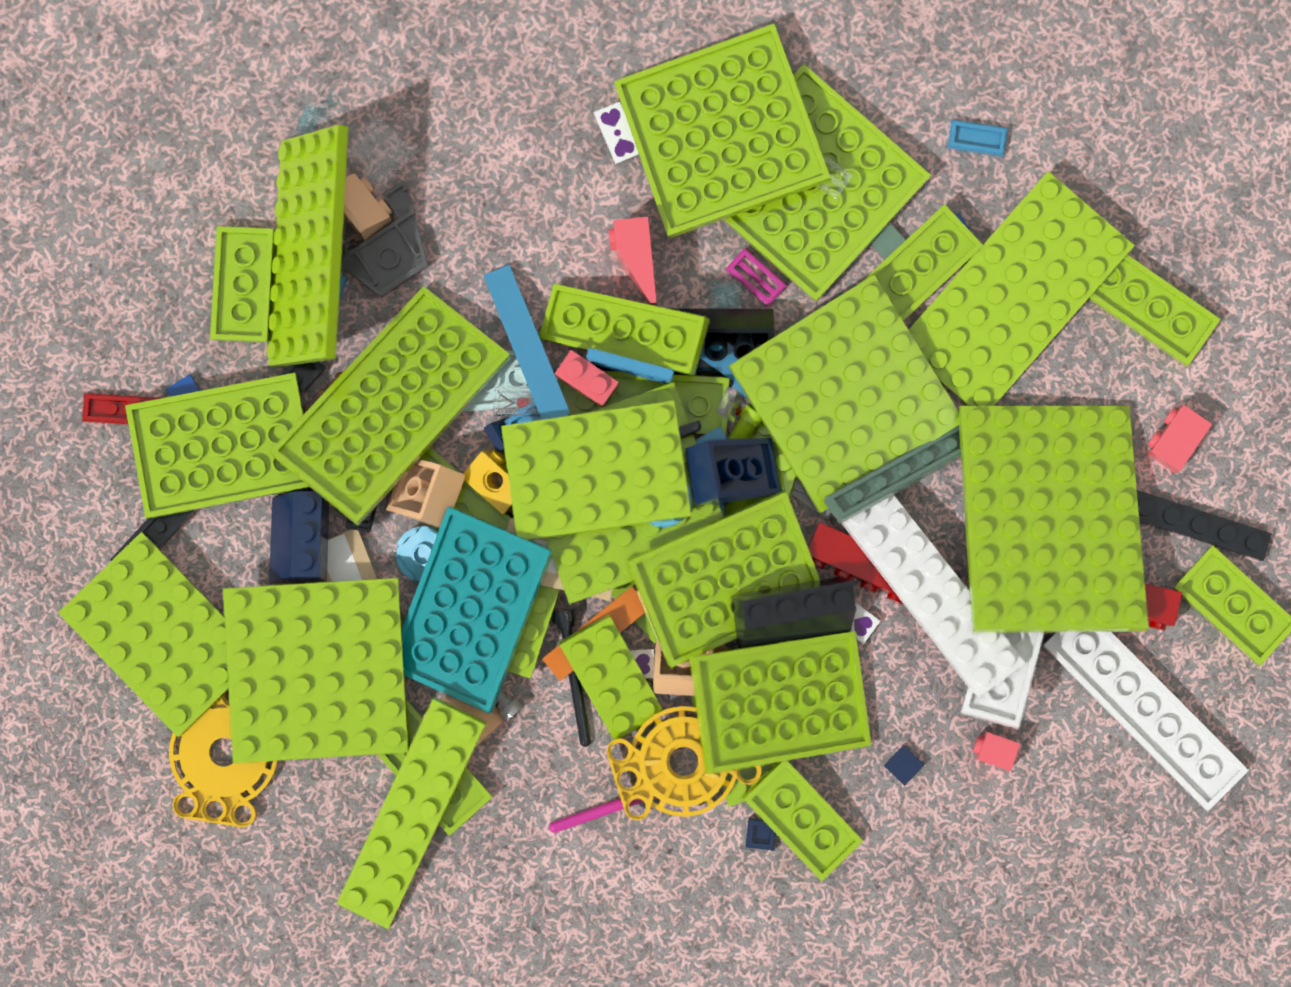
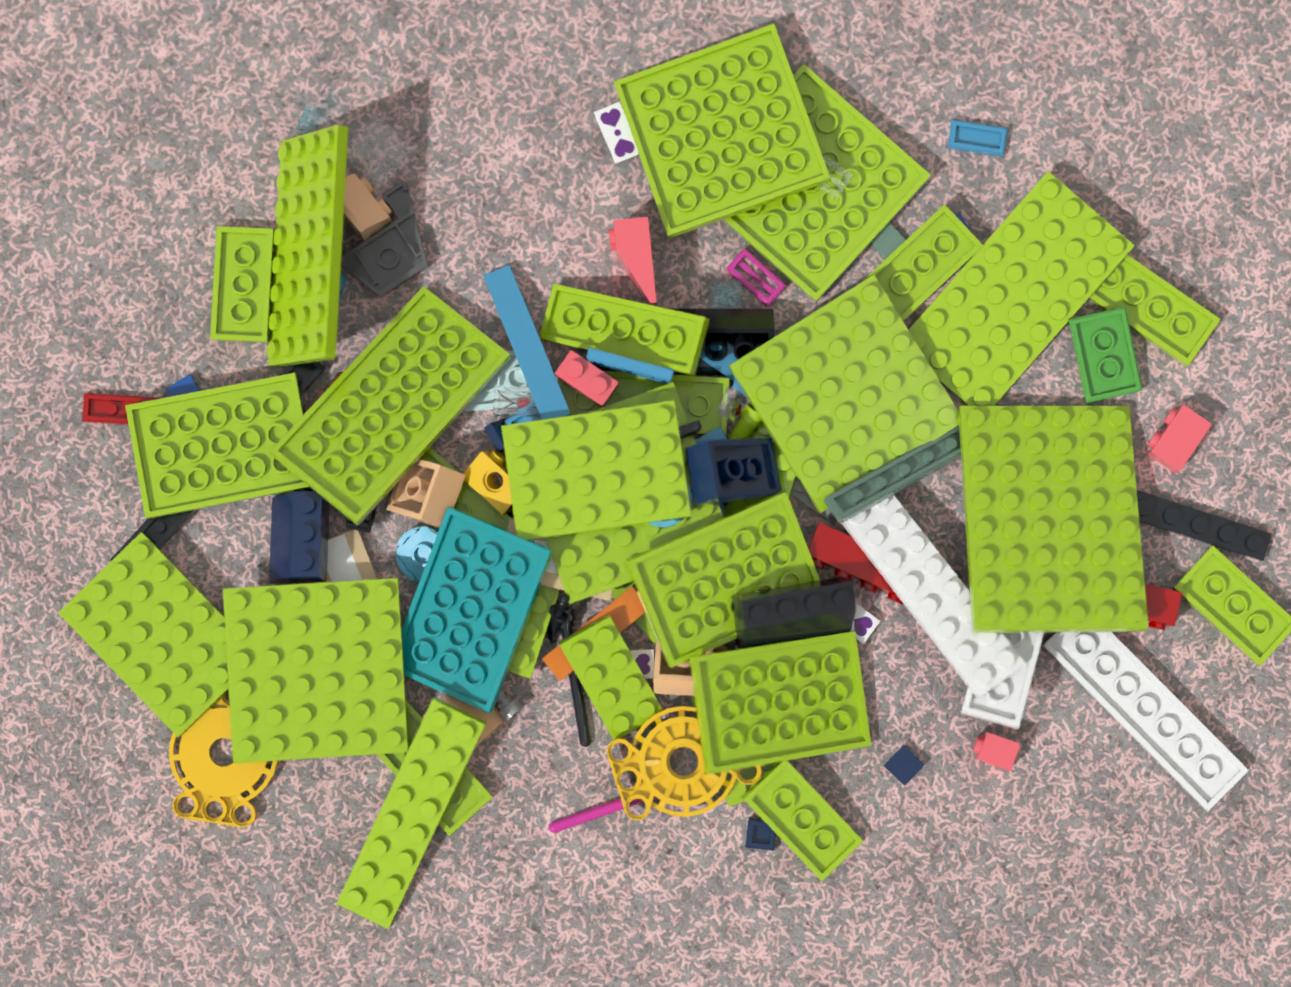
(558, 615): none -> black piece
(1105, 354): none -> bright green tile

